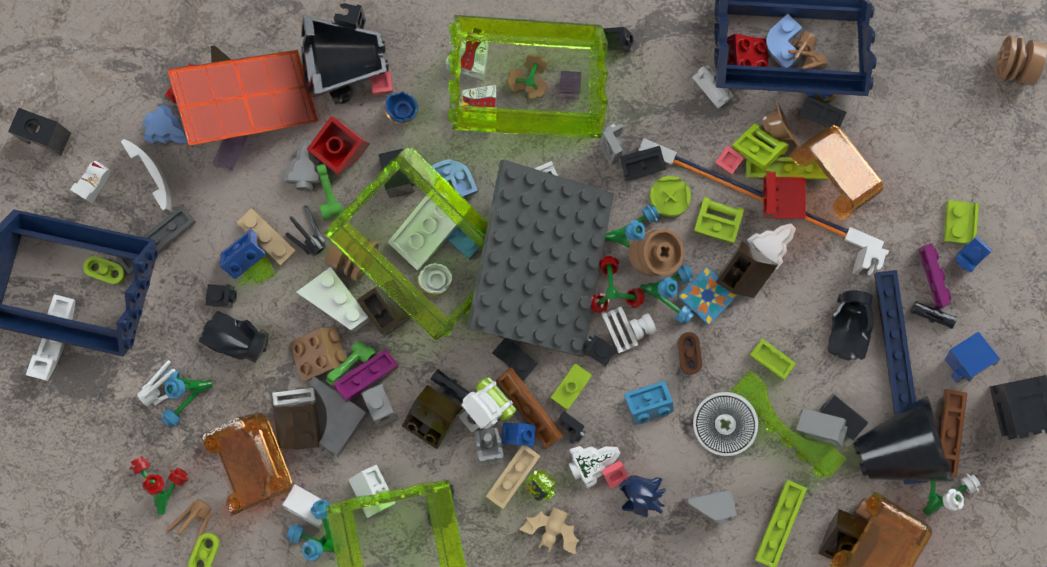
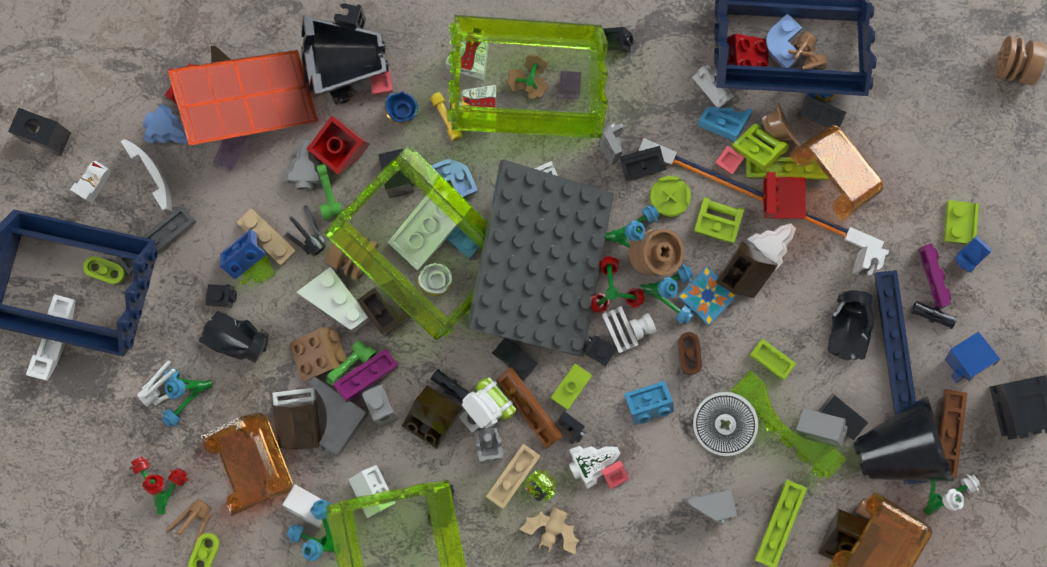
(439, 102): none -> yellow bar
(518, 434): blue bracket -> none
(642, 495): dark blue hair -> none
(724, 121): none -> dark azure wing

